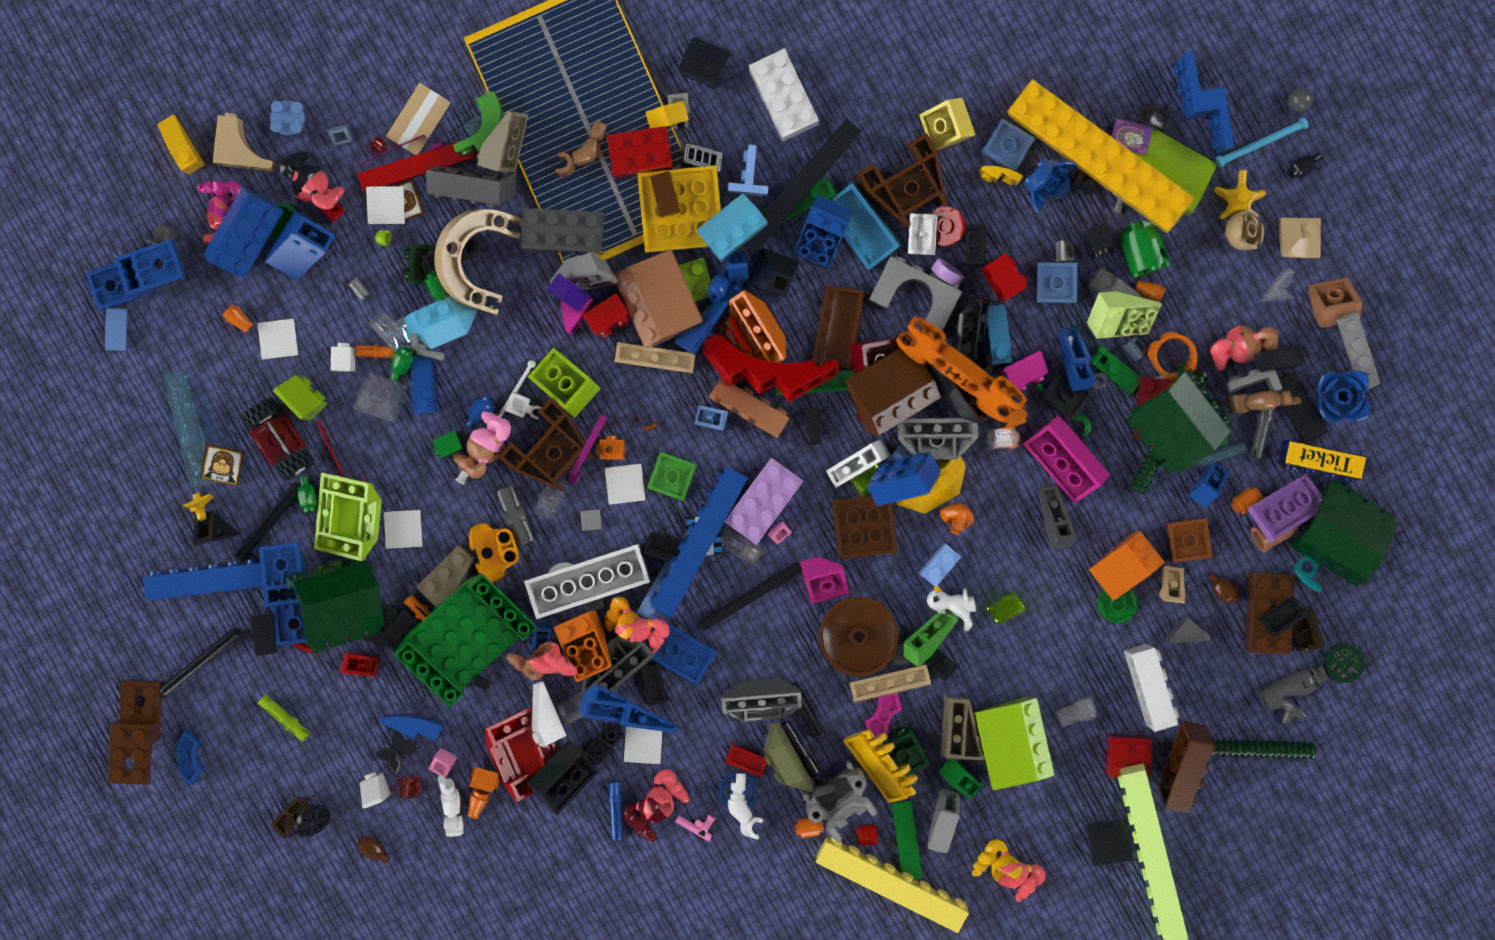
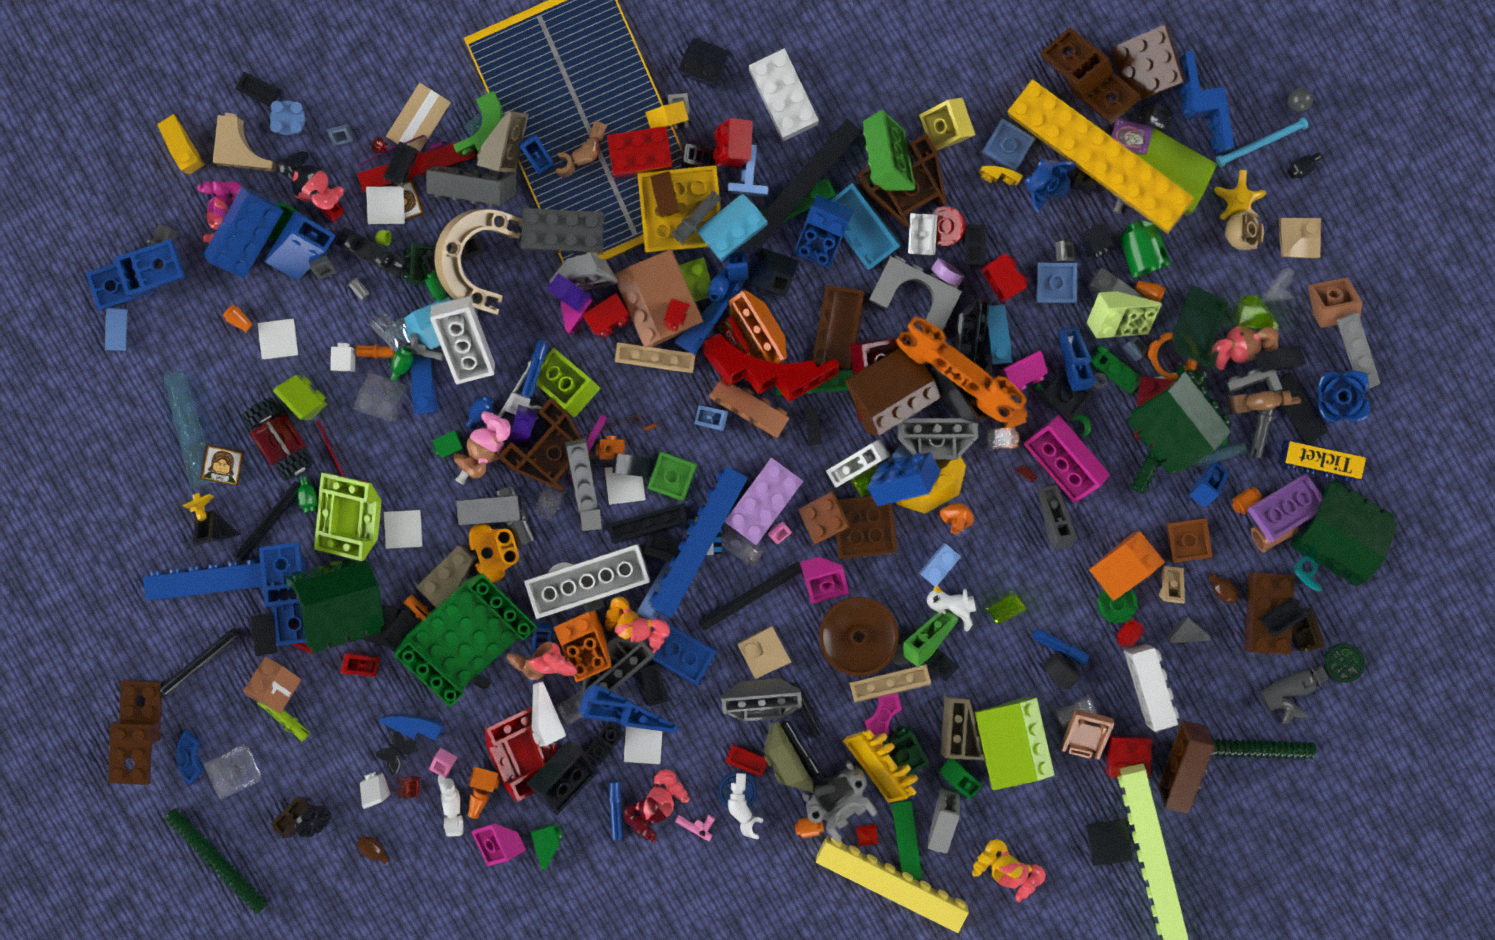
(215, 860): none -> dark green piece
(232, 771): none -> clear slope
(257, 89): none -> black tile
(272, 685): none -> nougat slope
(322, 267): none -> dark grey tile
(372, 252): none -> black hinge
(401, 164): none -> black hinge
(462, 340): none -> white brick
(489, 510): none -> piece
(498, 843): none -> dark pink slope
(522, 425): none -> dark purple slope
(536, 153): none -> blue slope
(537, 358): none -> blue axle
(546, 841): none -> green slope
(581, 475): none -> plate
(631, 465): none -> black slope
(647, 523): none -> black plate
(675, 315): none -> red brick
(689, 224): none -> dark grey pin
(733, 143): none -> red brick
(763, 652): none -> tan plate
(824, 518): none -> dark orange plate
(888, 153): none -> bright green slope
(1025, 473): none -> clear red tile
(1058, 645): none -> blue axle
(1062, 670): none -> black tyre
(1086, 737): none -> nougat container
(1090, 75): none -> reddish brown bracket
(1129, 633): none -> red brick
(1149, 62): none -> plate
(1199, 326): none -> clear green windscreen
(1255, 313): none -> clear neon green slope

